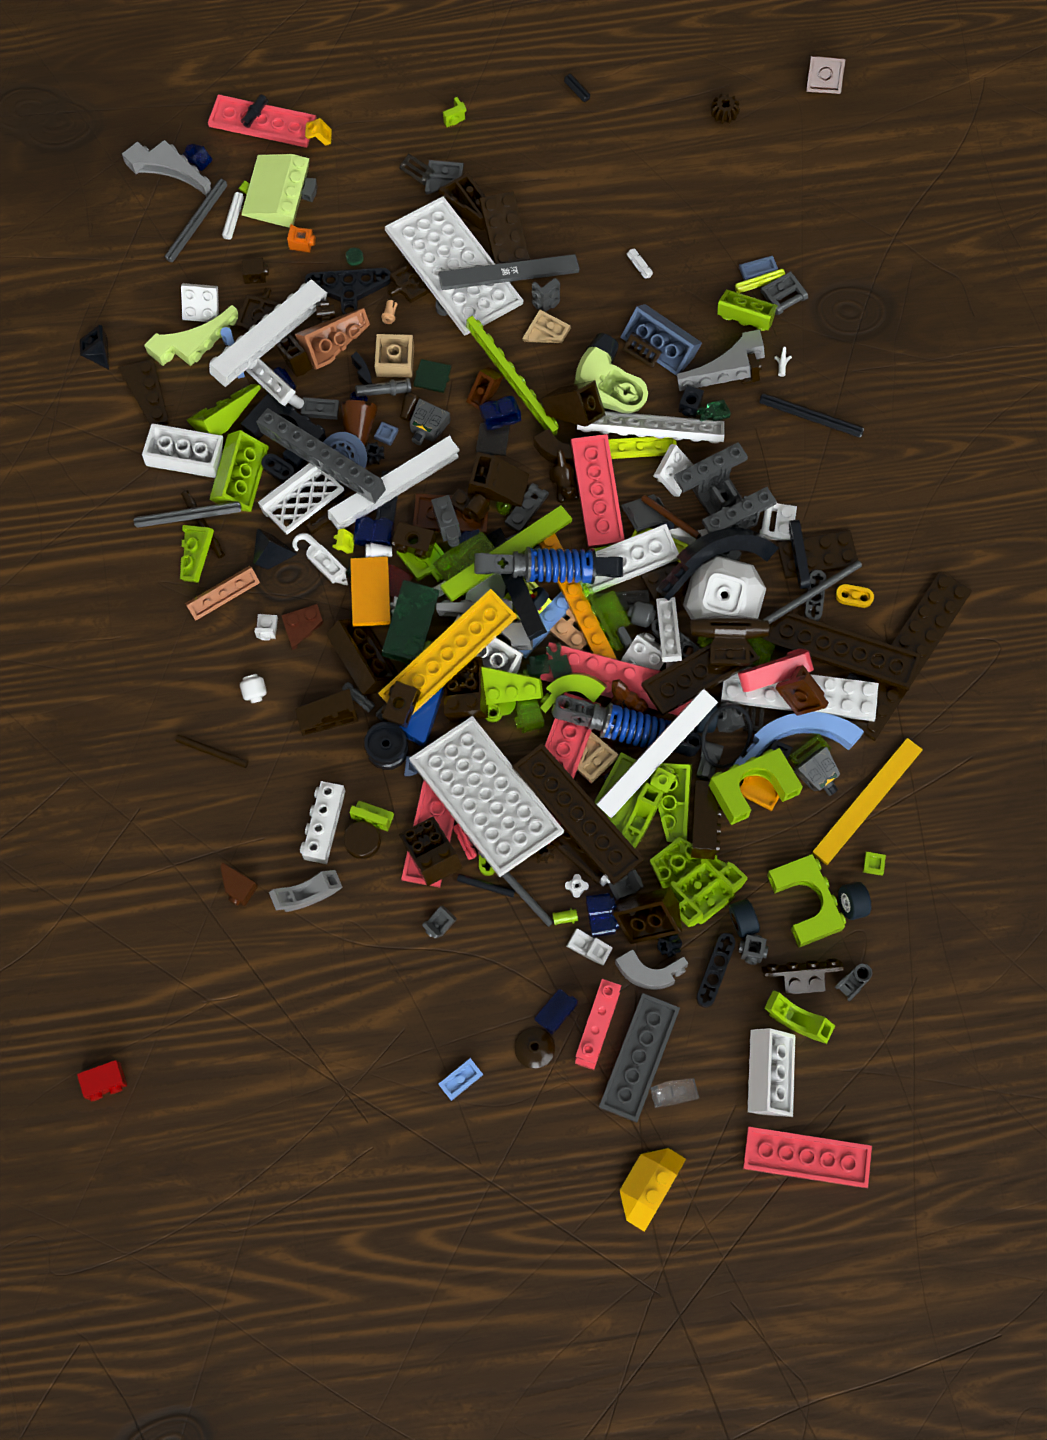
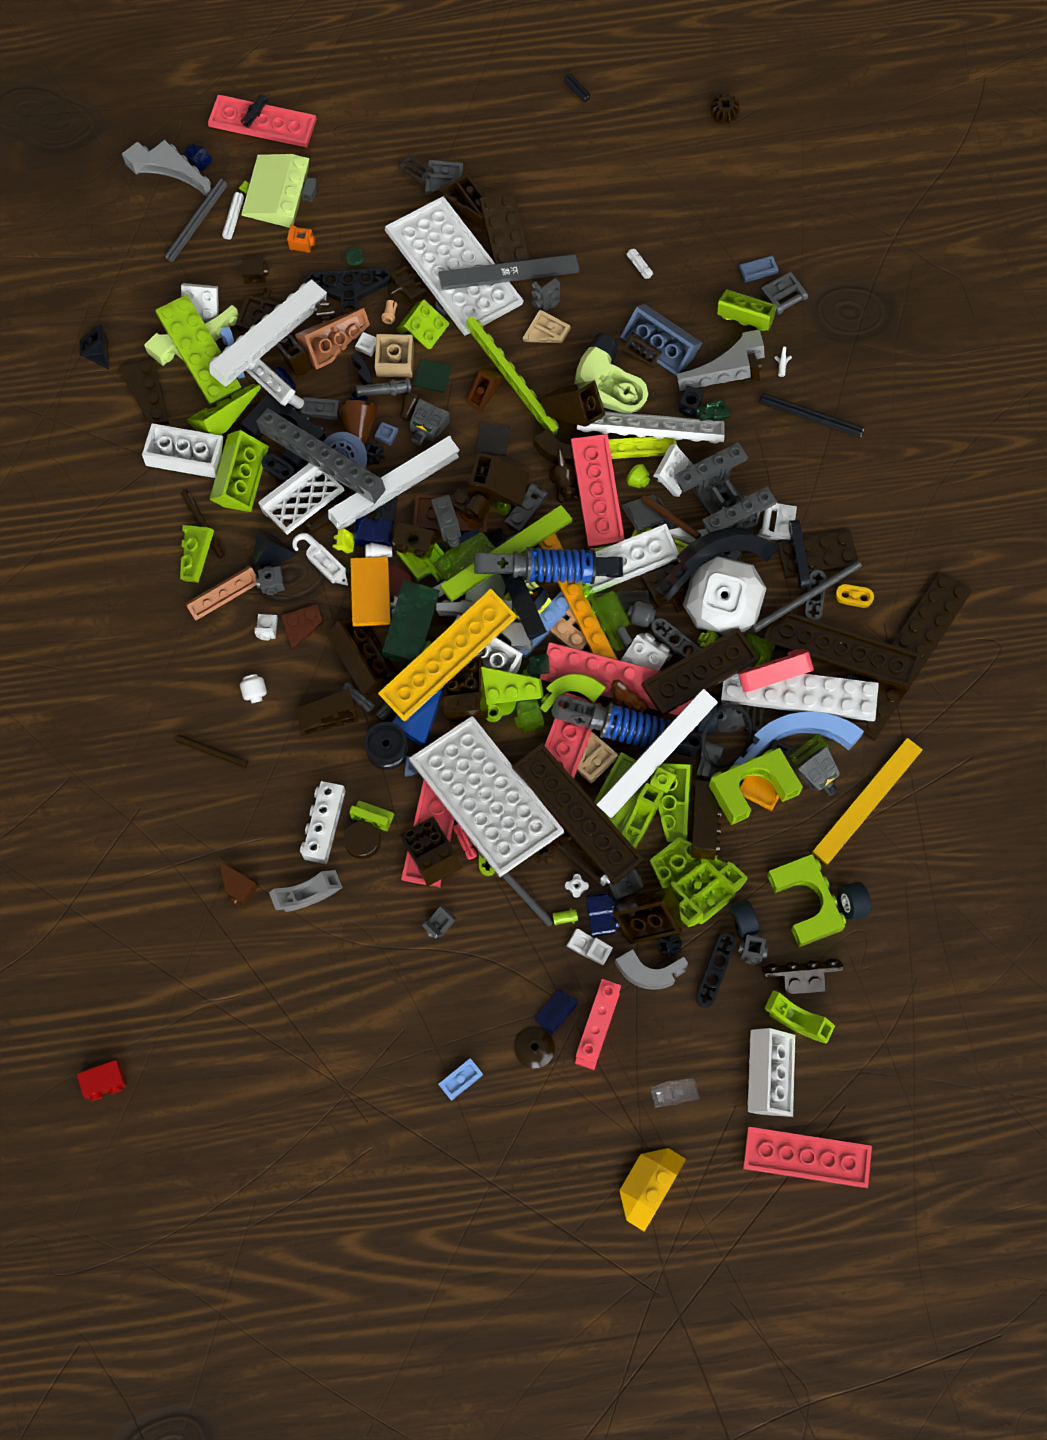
(187, 514): dark grey axle -> none
(195, 346): none -> lime plate
(270, 580): none -> dark grey brick
(319, 129): yellow bracket -> none
(366, 344): none -> white plate
(402, 715): dark brown brick -> none
(424, 324): none -> lime bracket
(455, 114): lime bracket -> none
(486, 885): black bar -> none
(500, 412): clear blue brick -> none
(559, 664): clear green plate -> none
(638, 476): none -> lime cone
(639, 1057): dark grey plate -> none
(668, 631): white piece -> none
(729, 637): dark brown plate -> none
(758, 281): neon yellow axle -> none
(802, 692): reddish brown bracket -> none
(825, 74): bracket -> none
(852, 984): dark grey piece -> none
(874, 863): lime plate -> none

